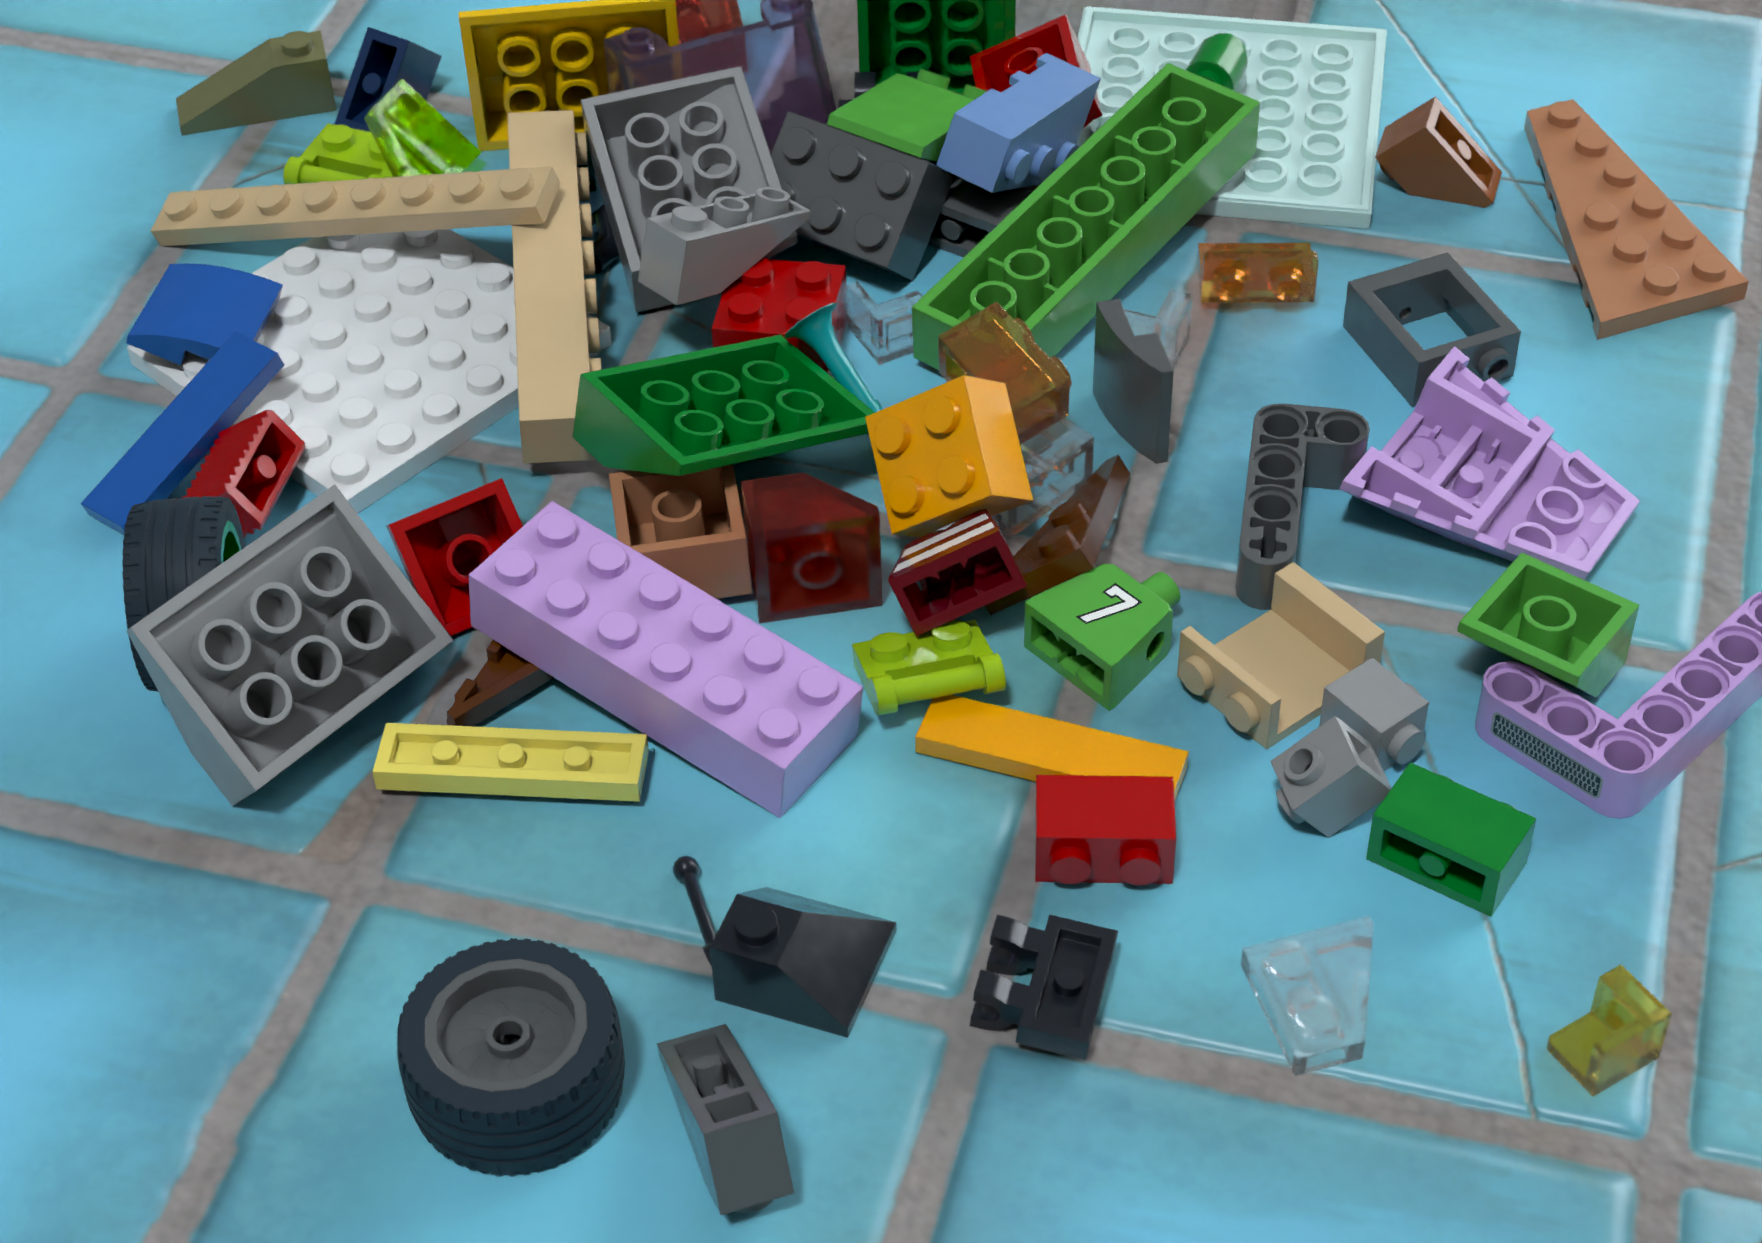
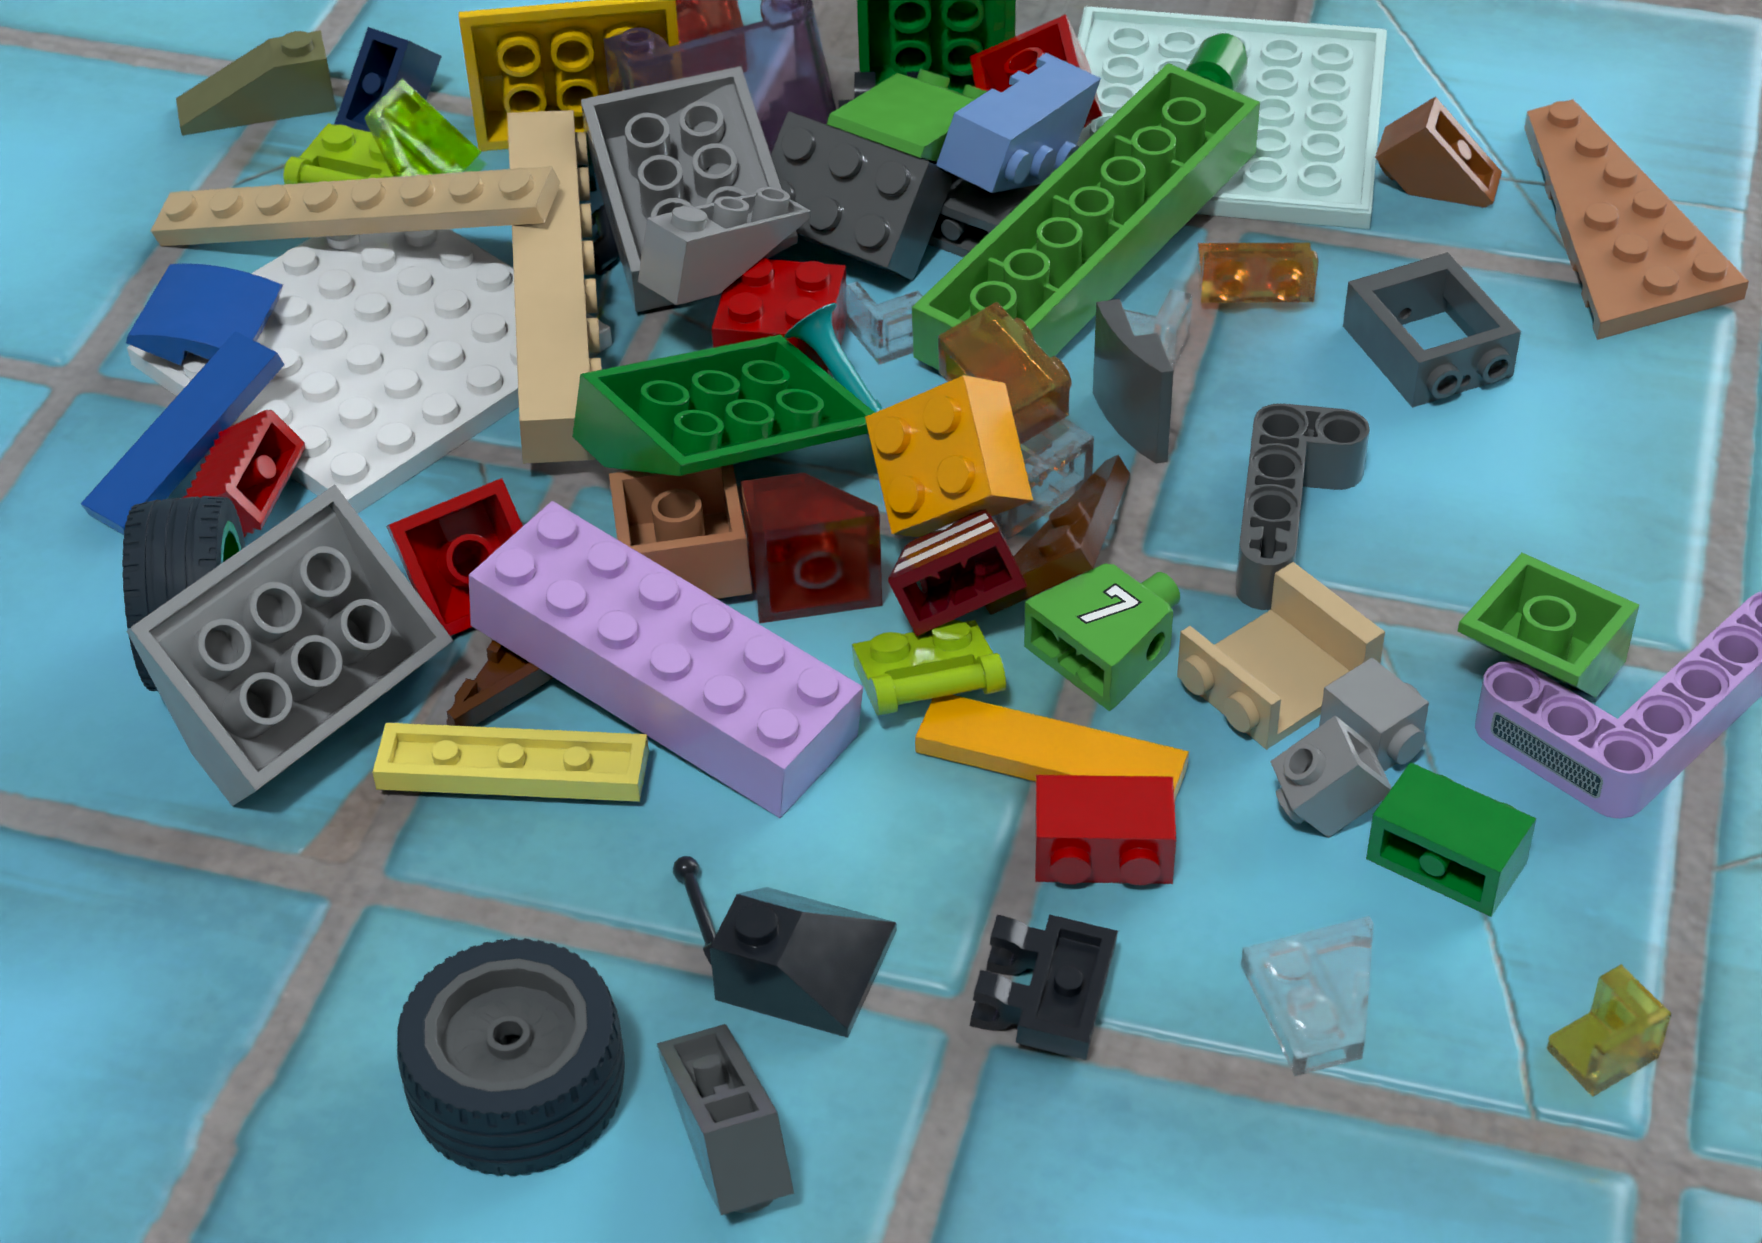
(1492, 477): lavender wedge -> none

